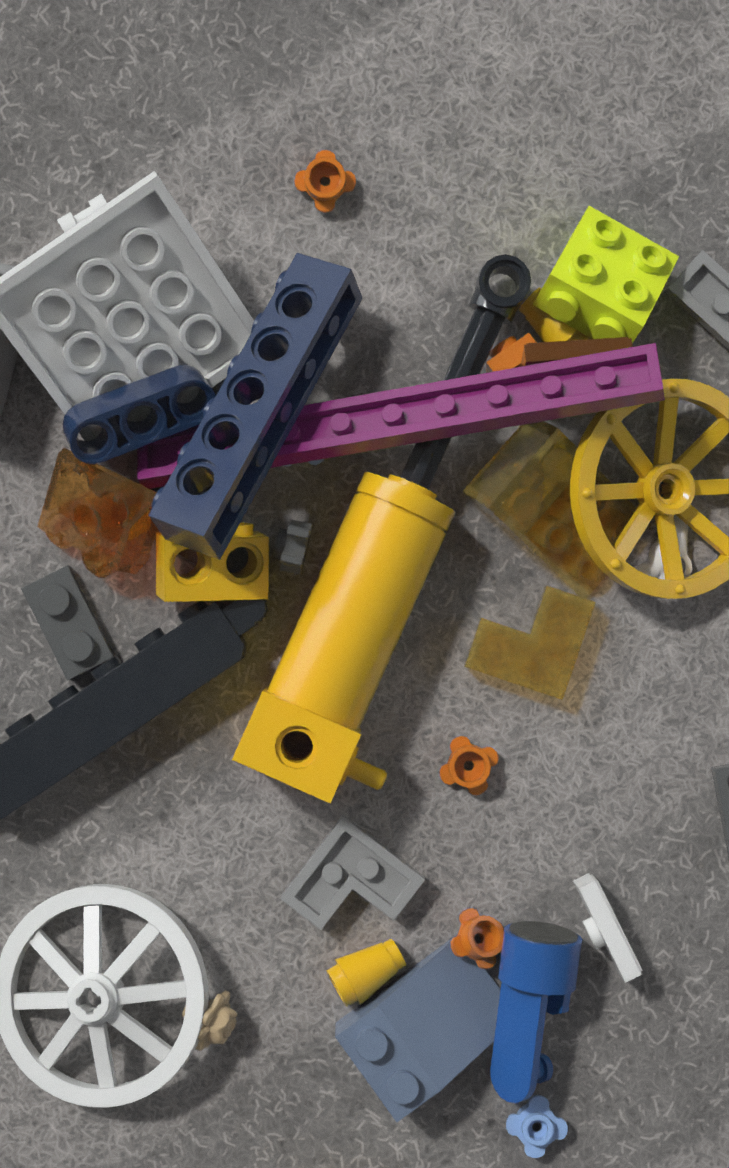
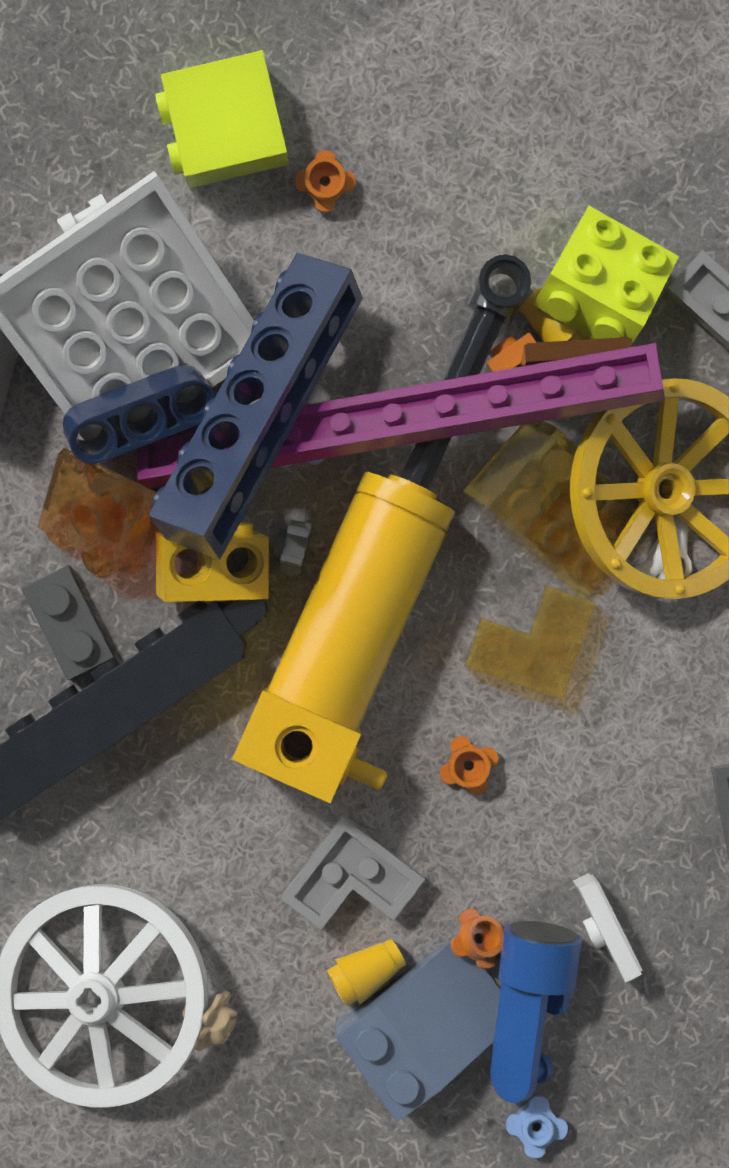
(222, 120): none -> neon yellow brick

